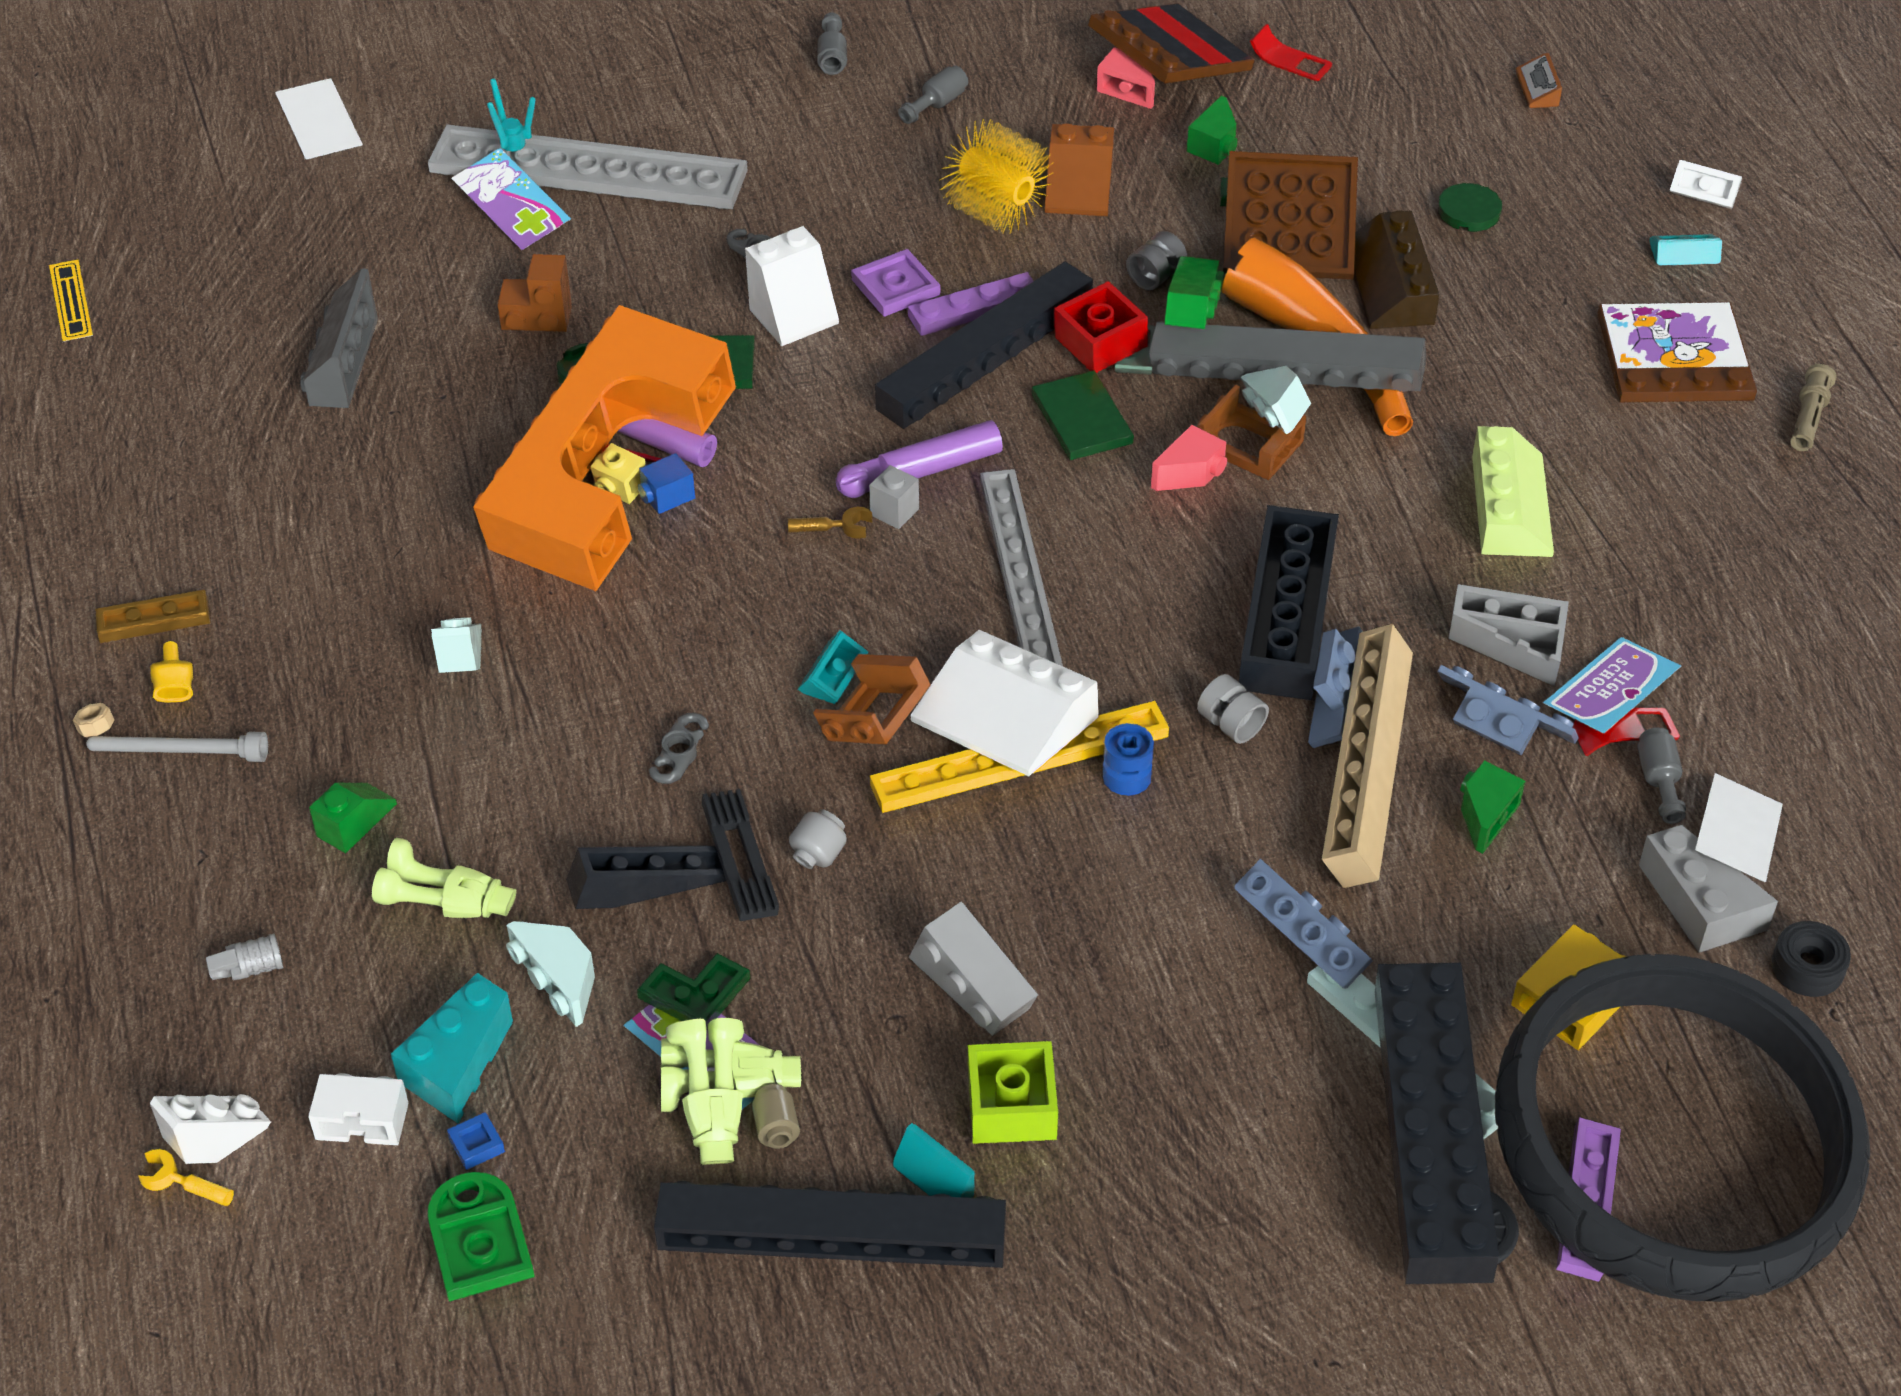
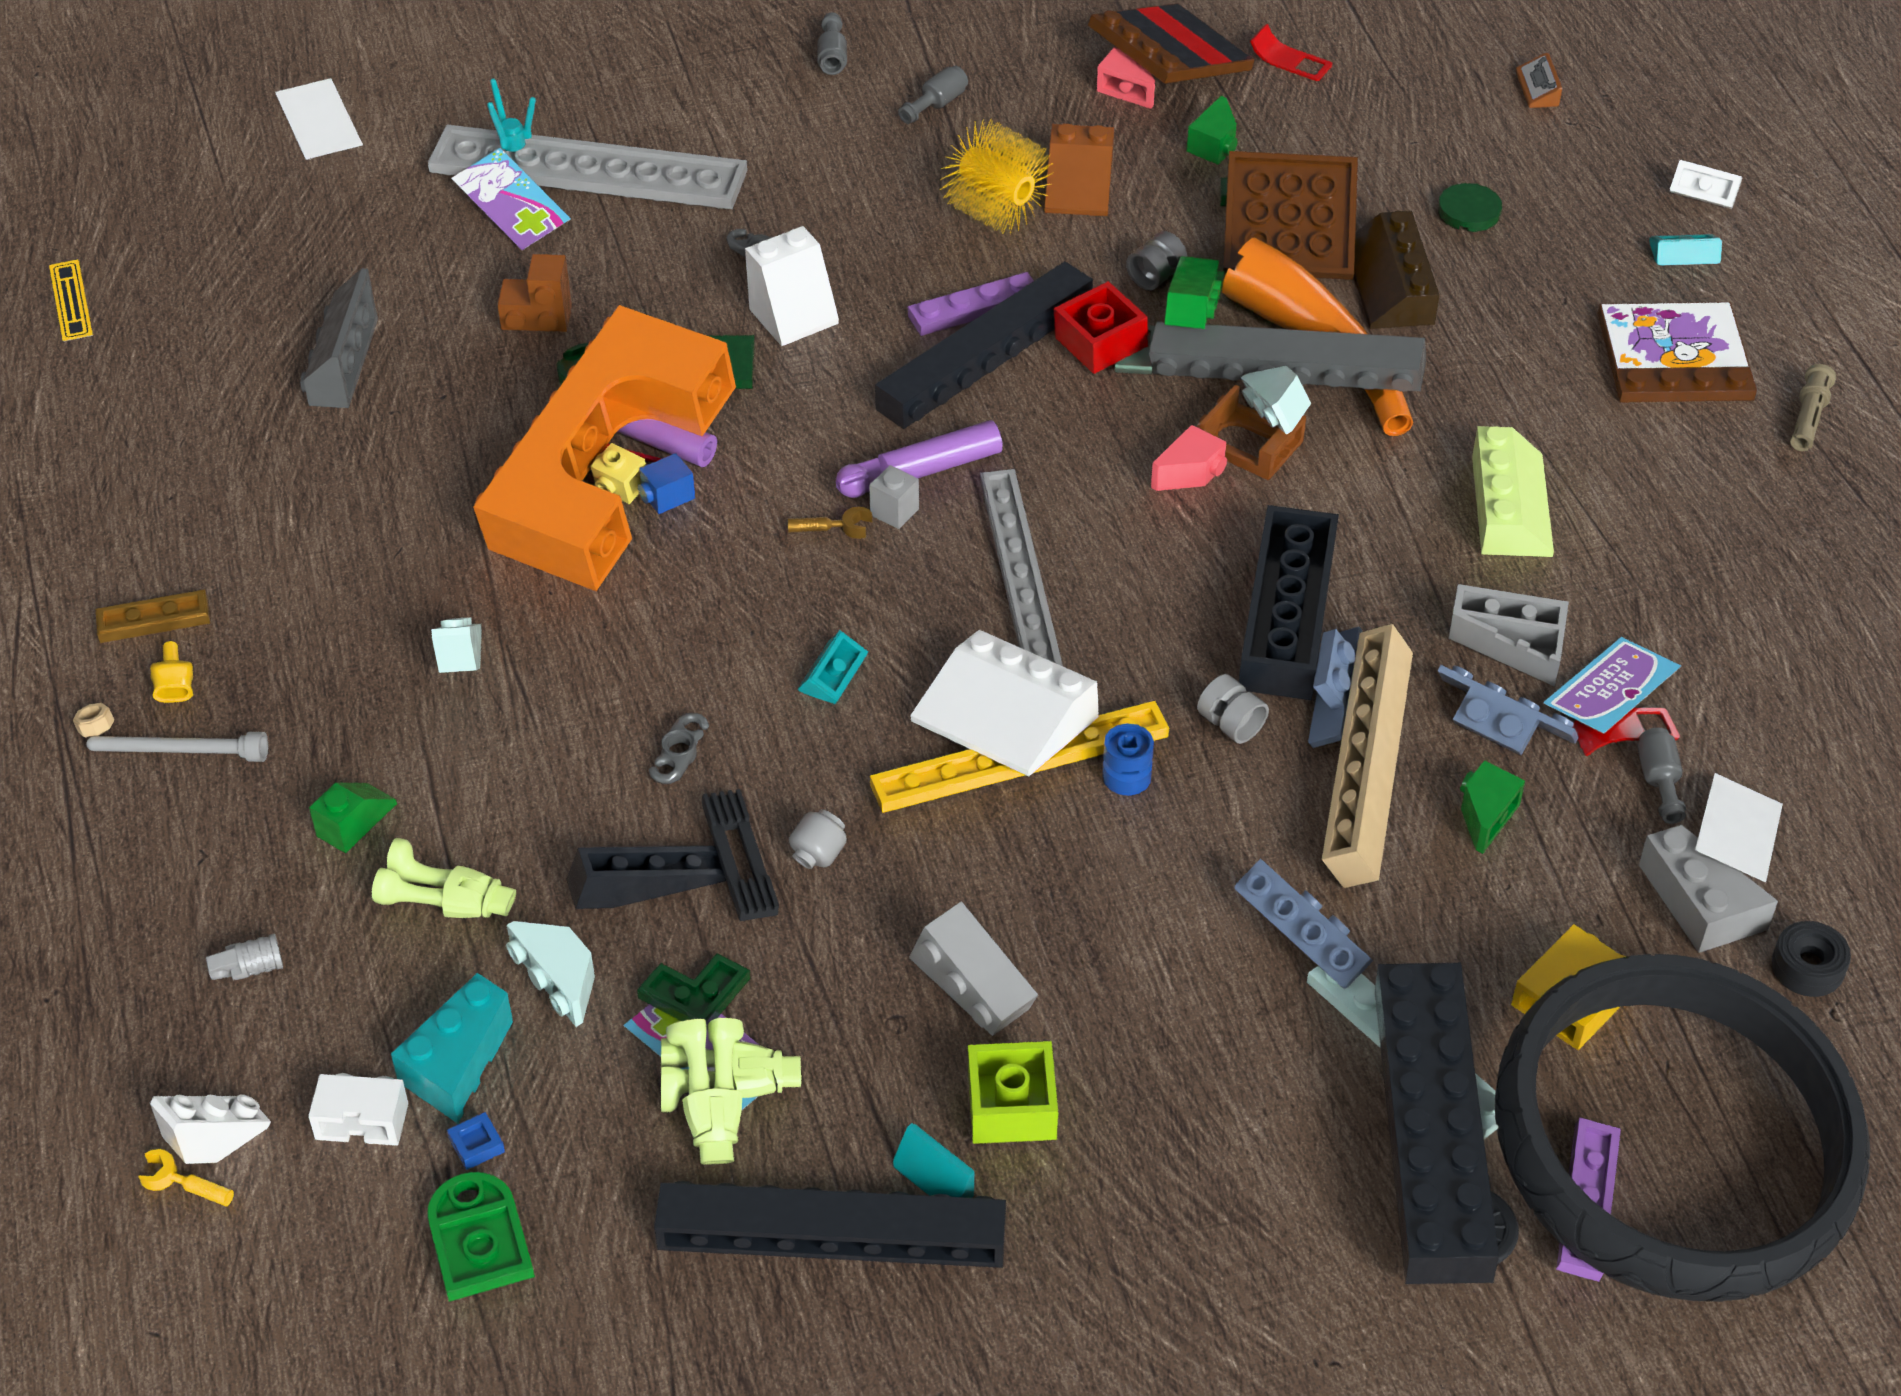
(775, 1116): dark tan brick -> none
(876, 676): dark orange panel -> none
(895, 282): medium lavender plate -> none
(1082, 415): dark green tile -> none

